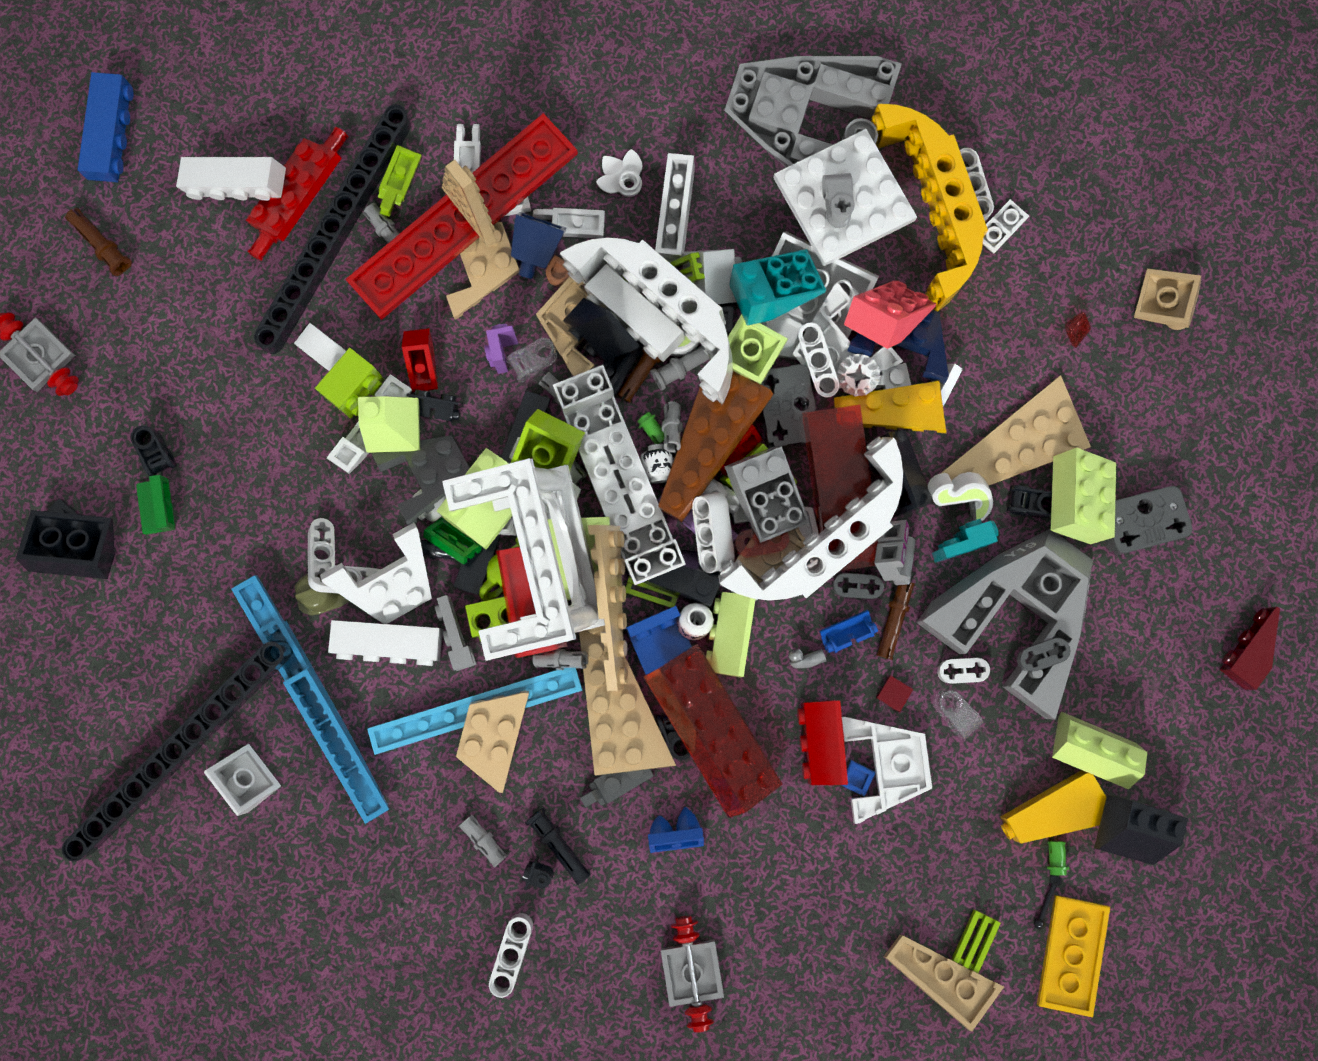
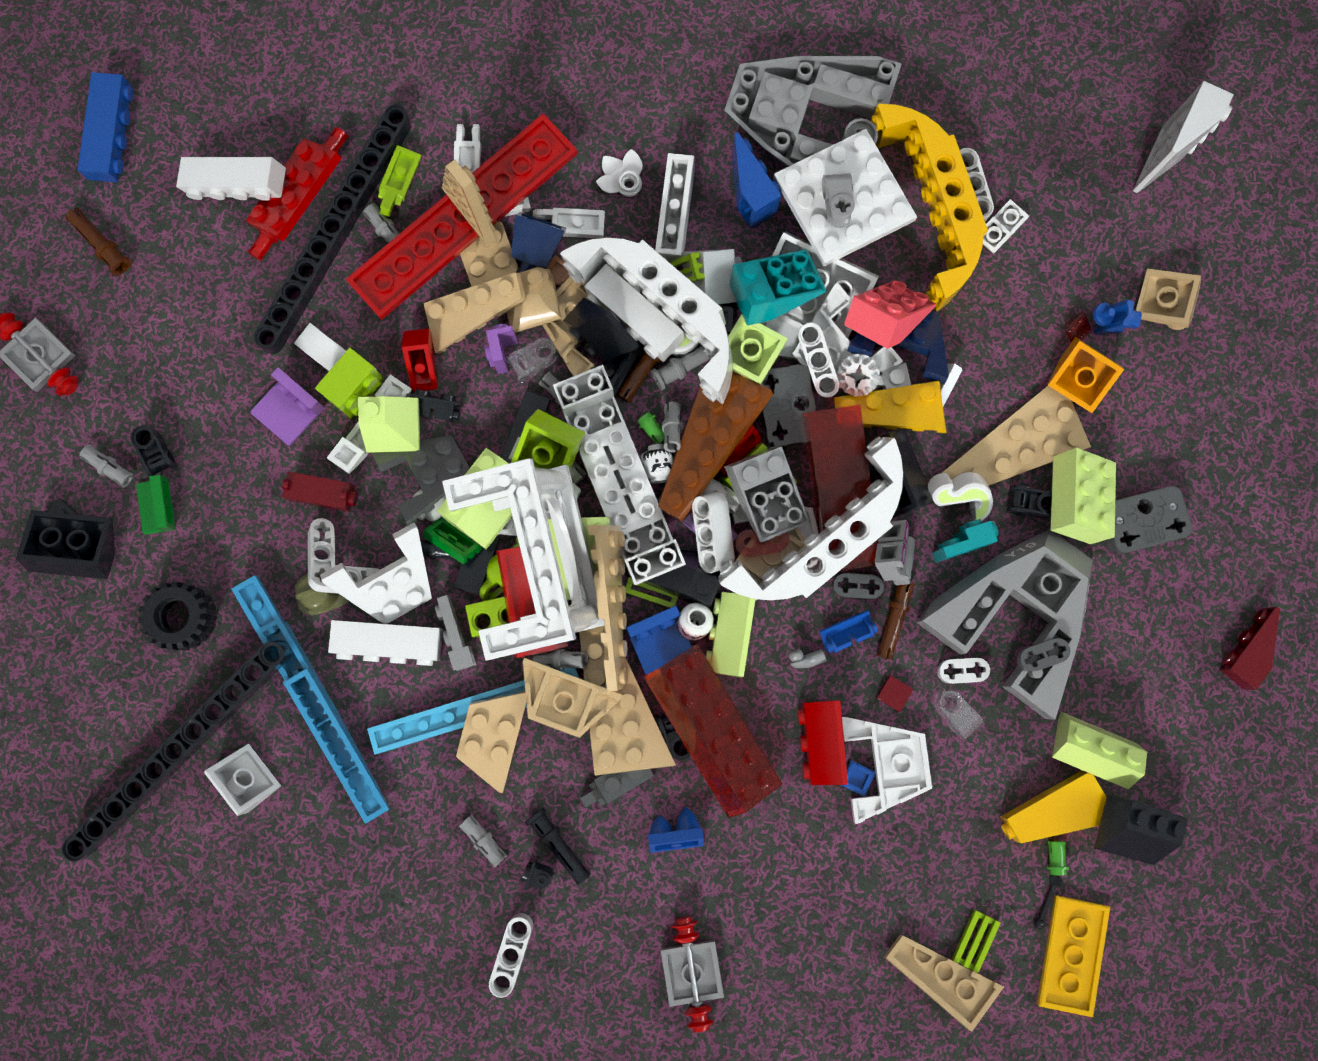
(106, 465): none -> light grey pin
(156, 612): none -> black tyre
(287, 408): none -> medium lavender bracket
(319, 491): none -> dark red brick
(469, 309): none -> tan wing
(540, 303): none -> tan slope
(564, 700): none -> tan wing
(755, 193): none -> blue slope
(1084, 375): none -> light orange slope
(1116, 317): none -> blue hips
(1185, 130): none -> white slope

